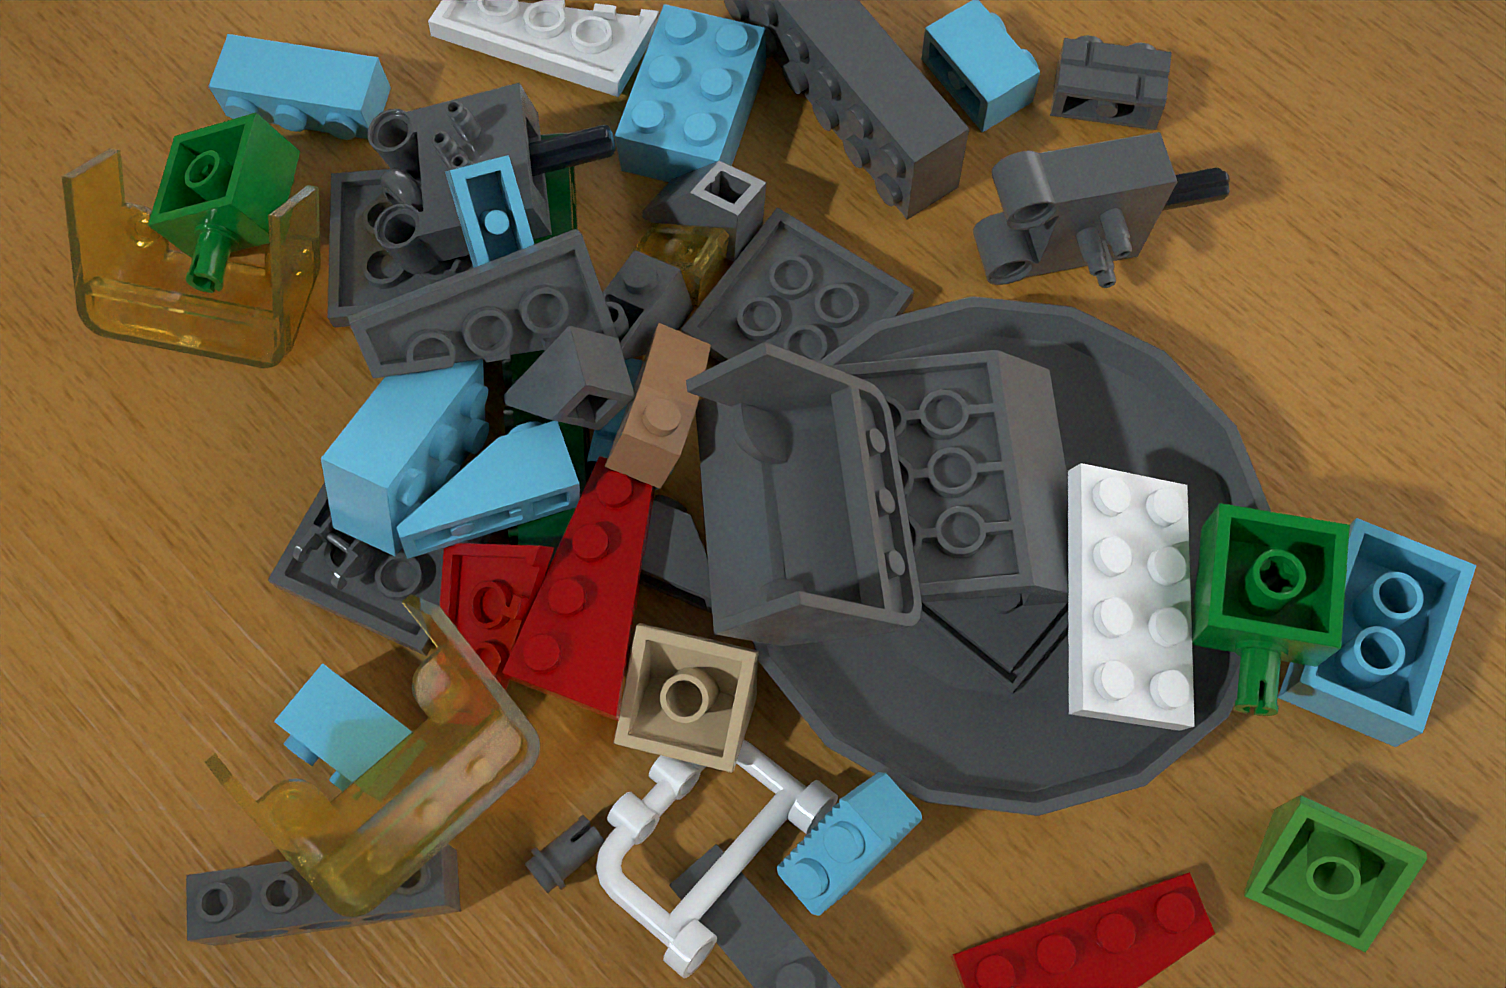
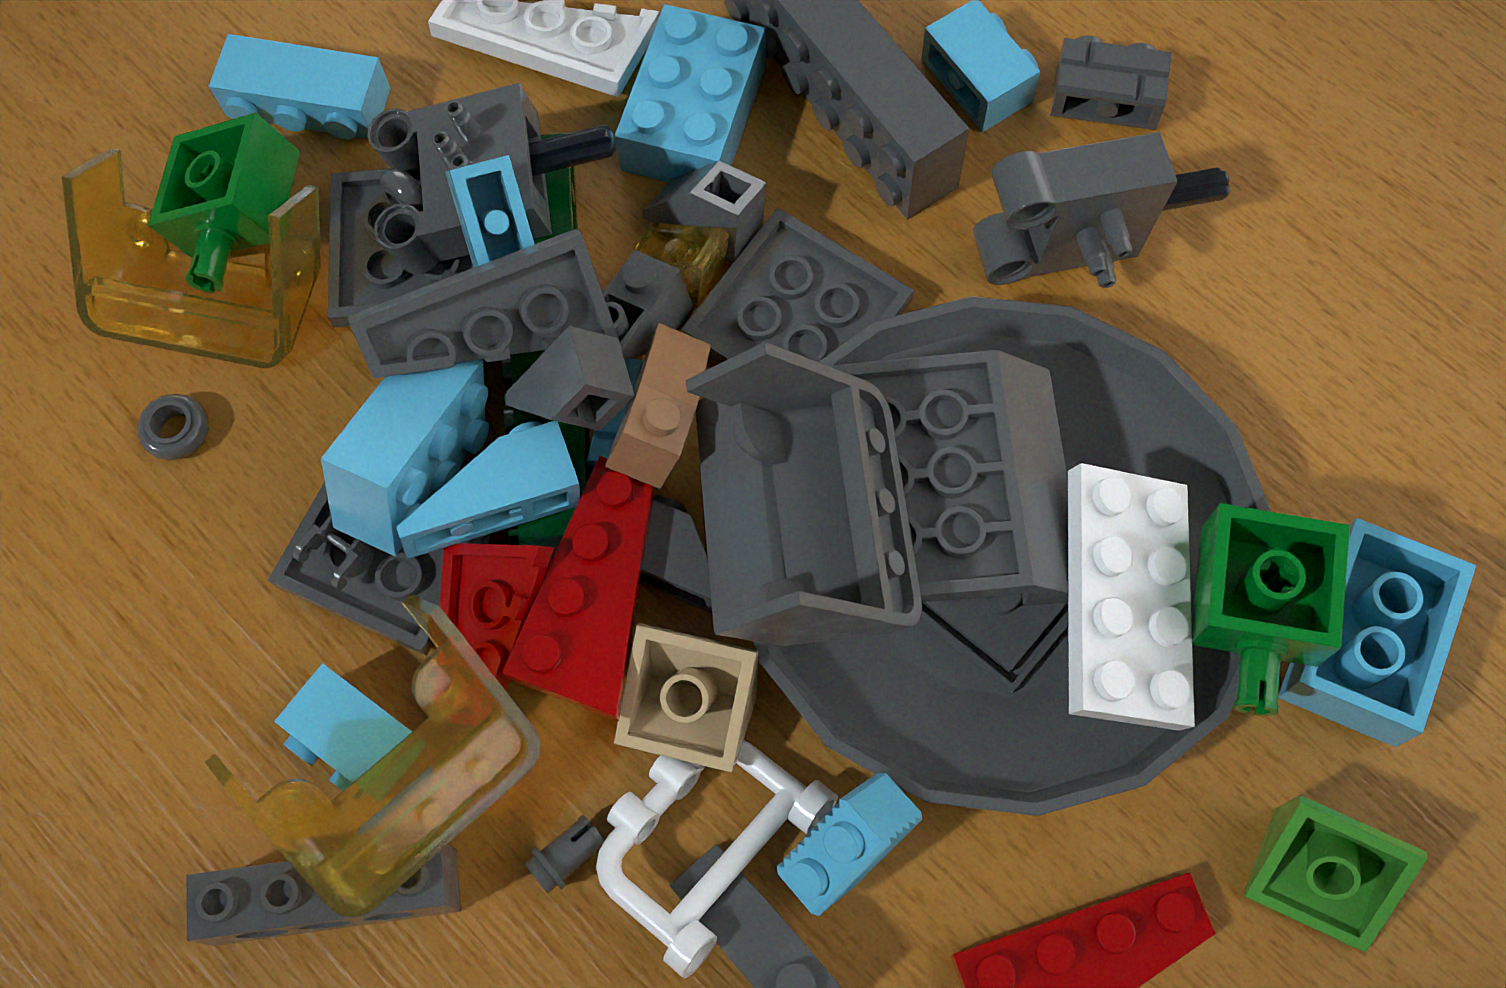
(157, 414): none -> dark grey piece

